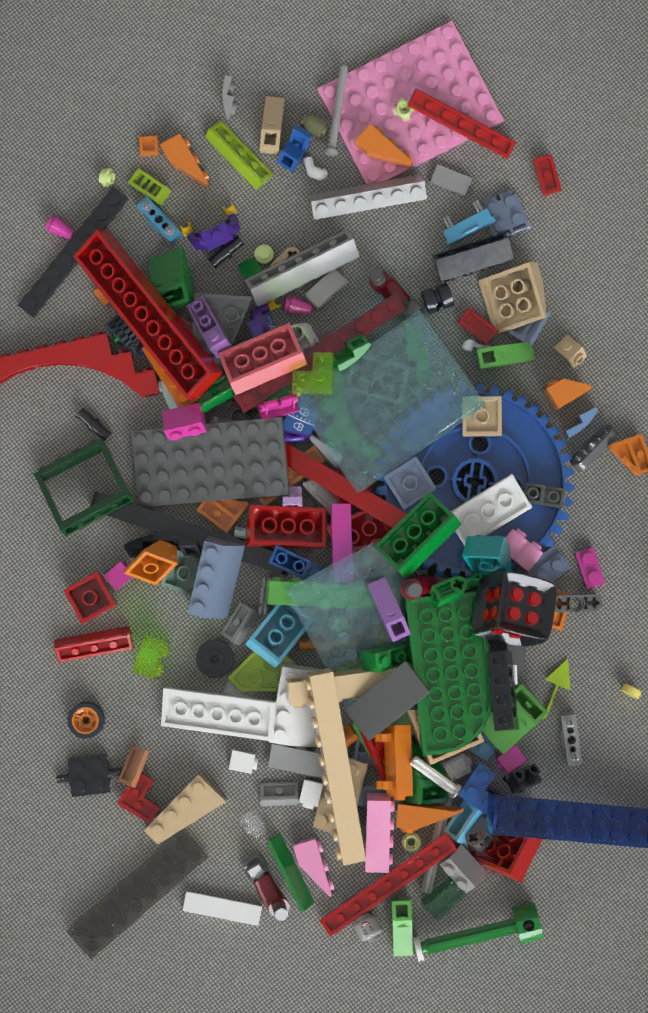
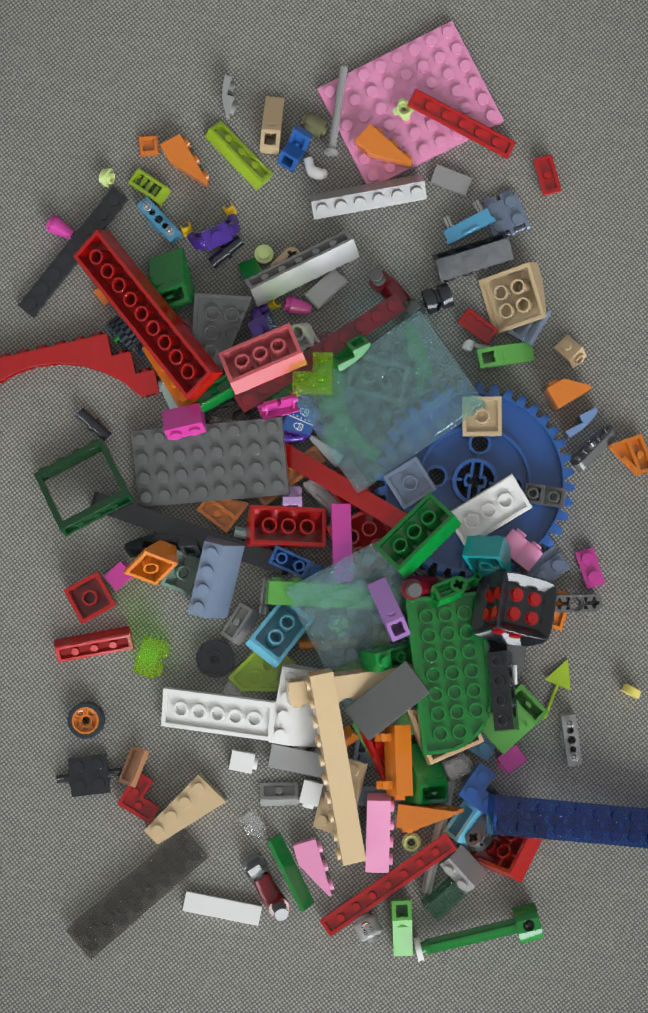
(209, 326): medium lavender slope -> none
(436, 777): white axle -> none
(522, 779): black hips -> none

